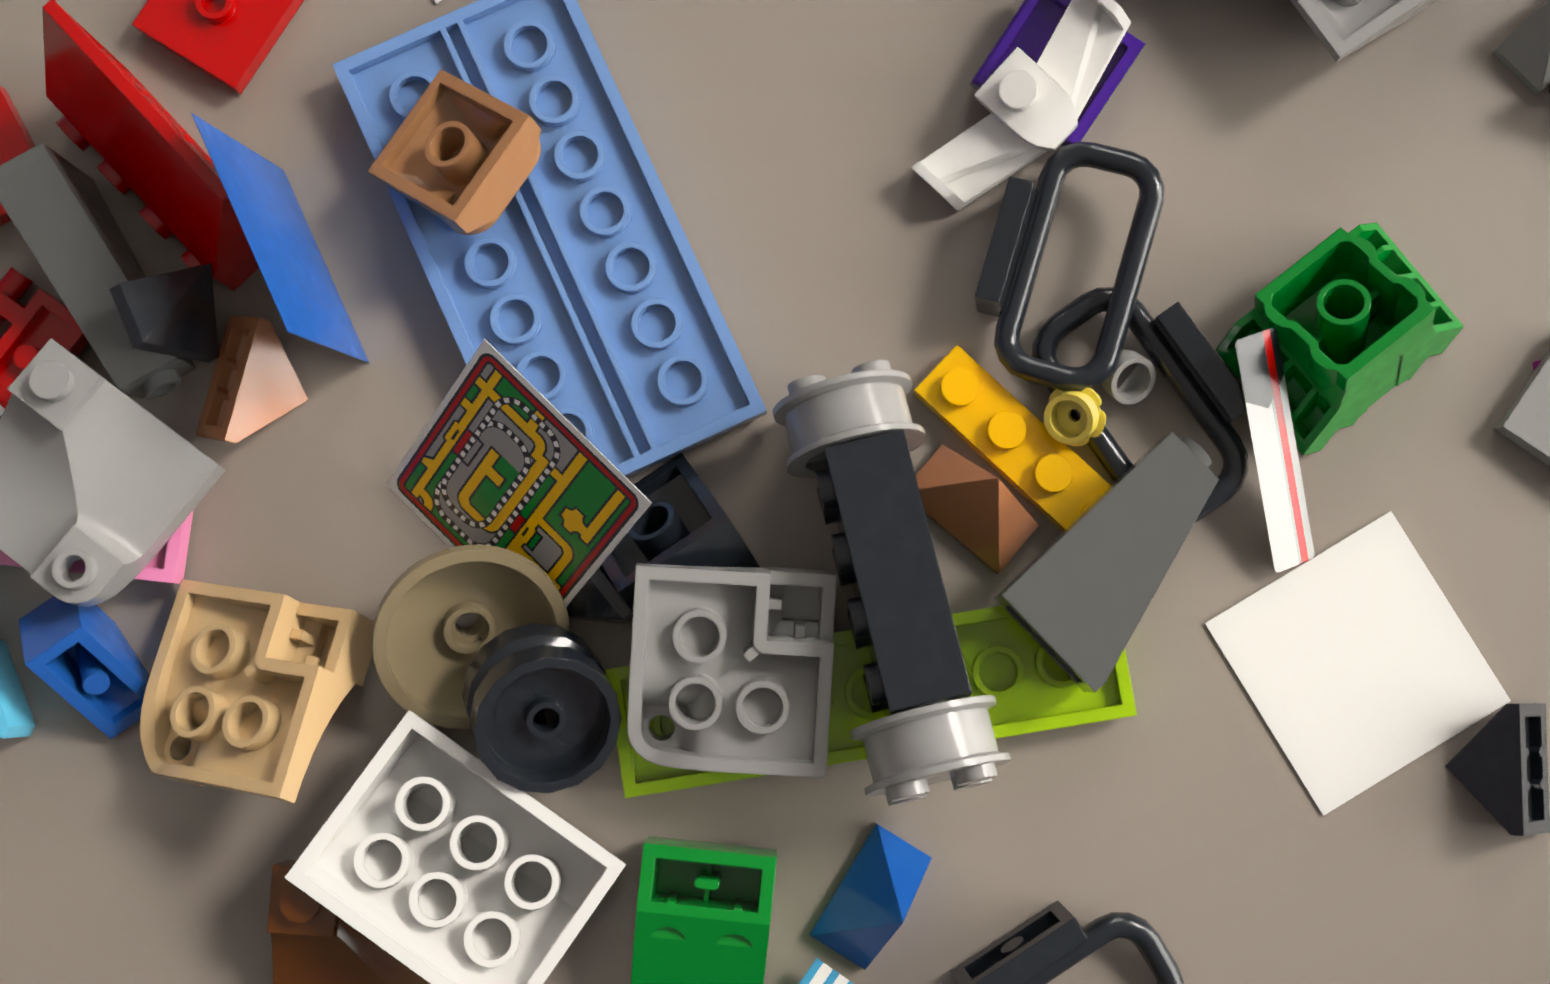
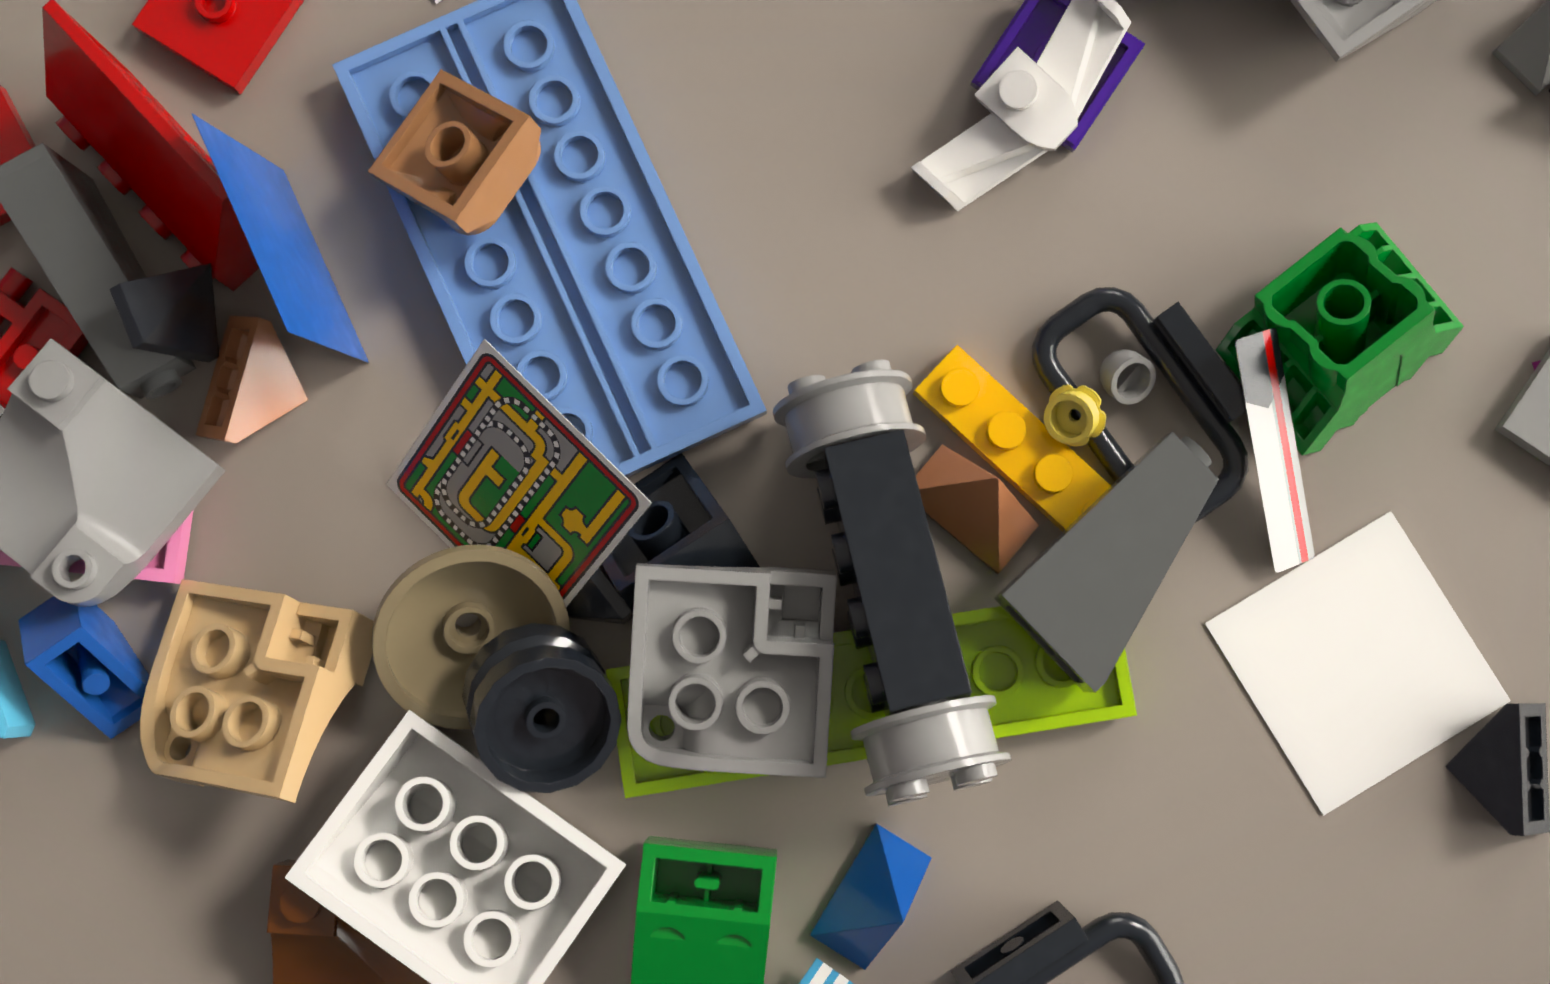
(1018, 251): black bar -> none

